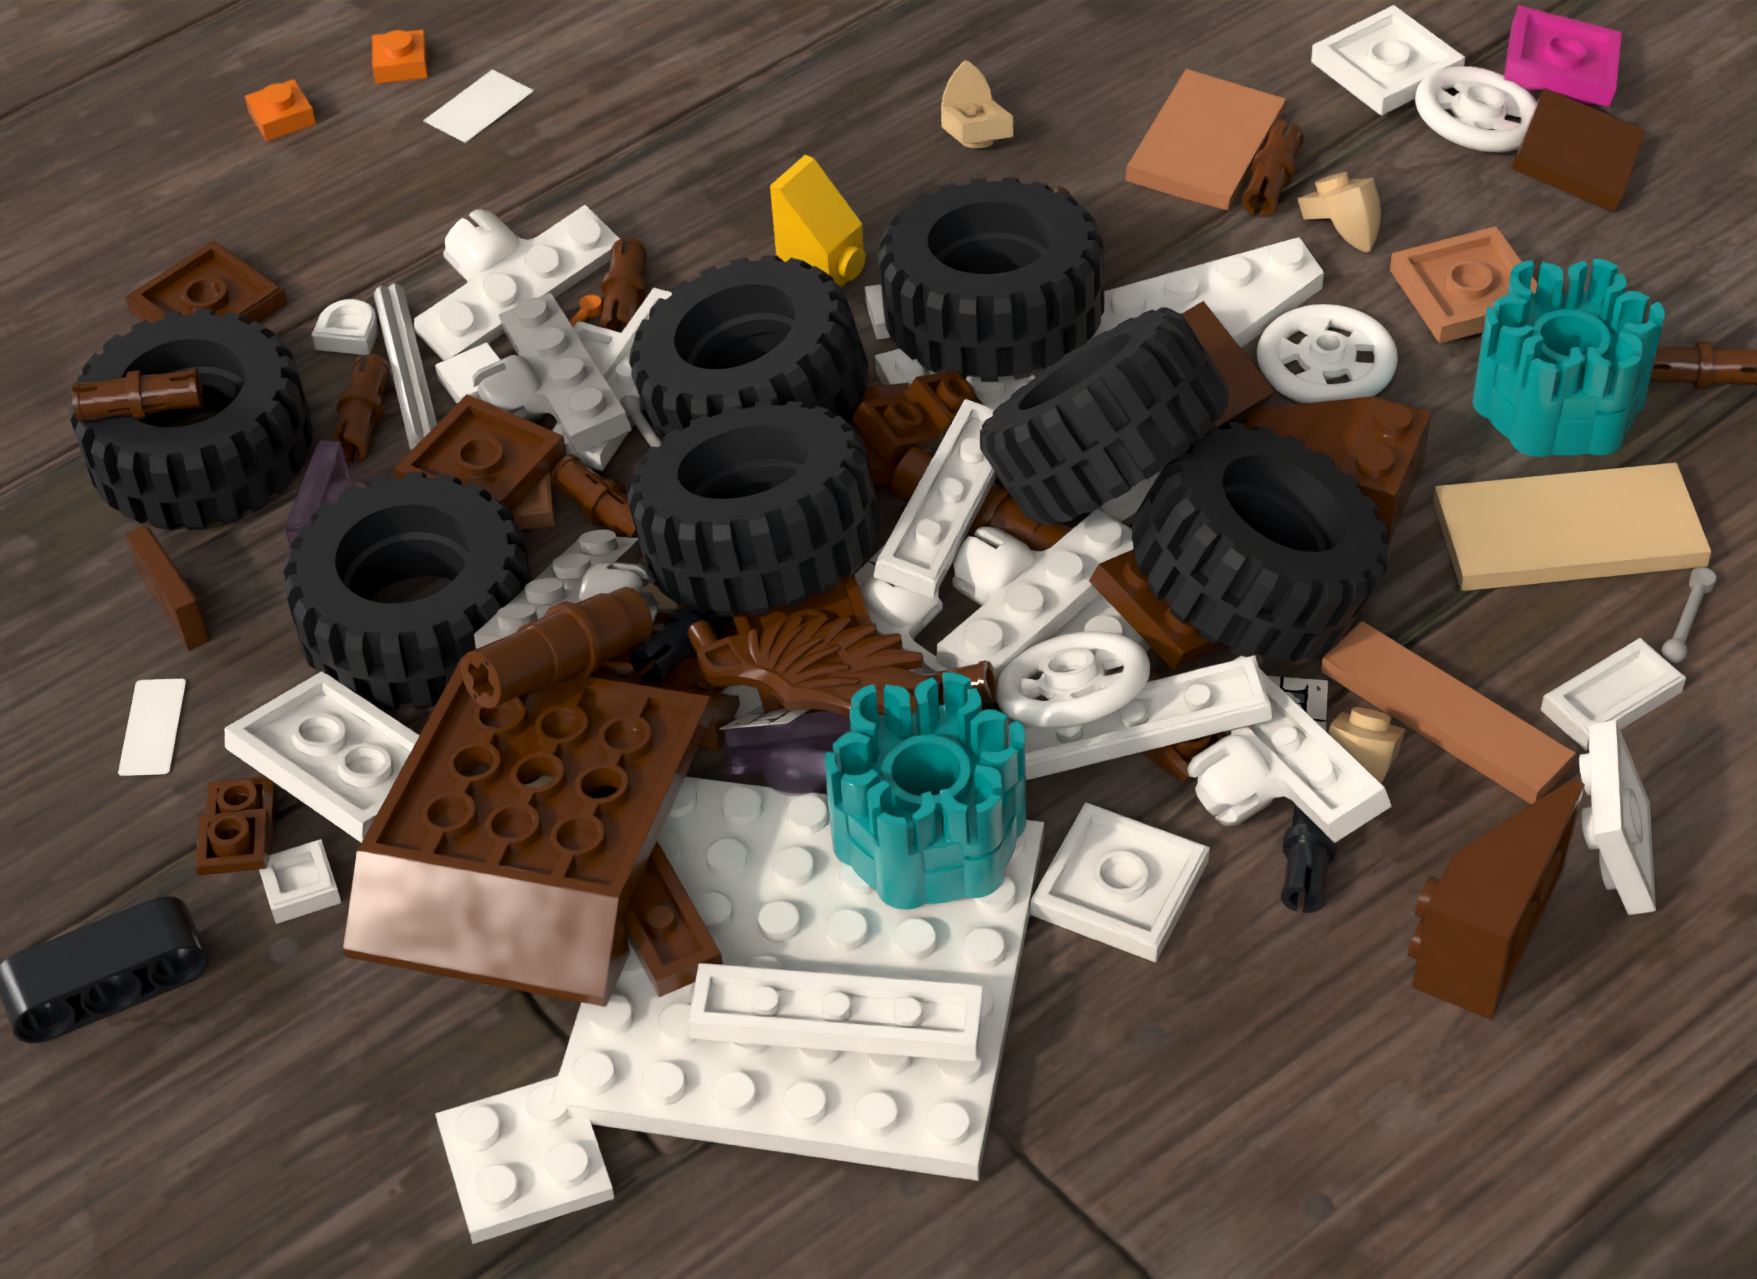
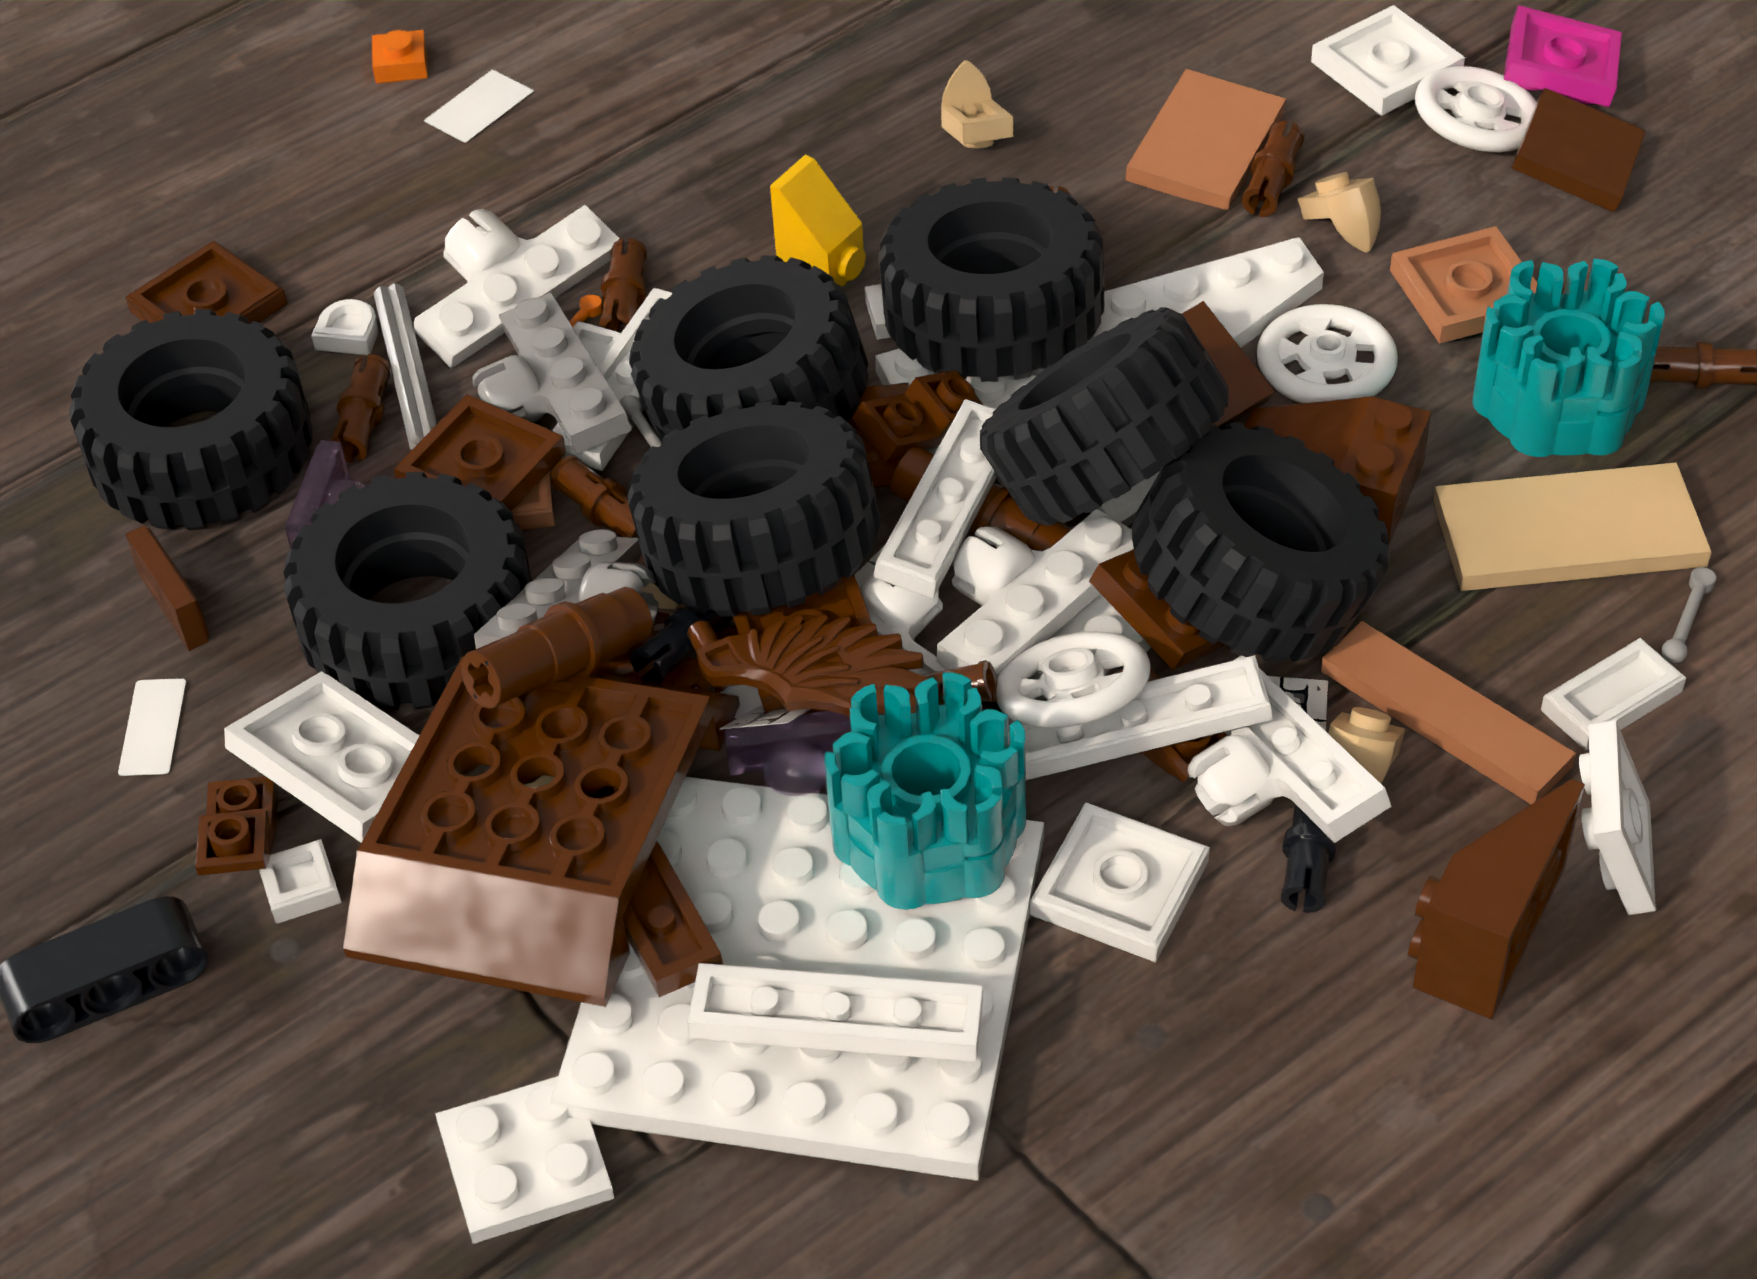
(137, 395): reddish brown pin -> none
(280, 110): orange plate -> none
(457, 372): white tile -> none

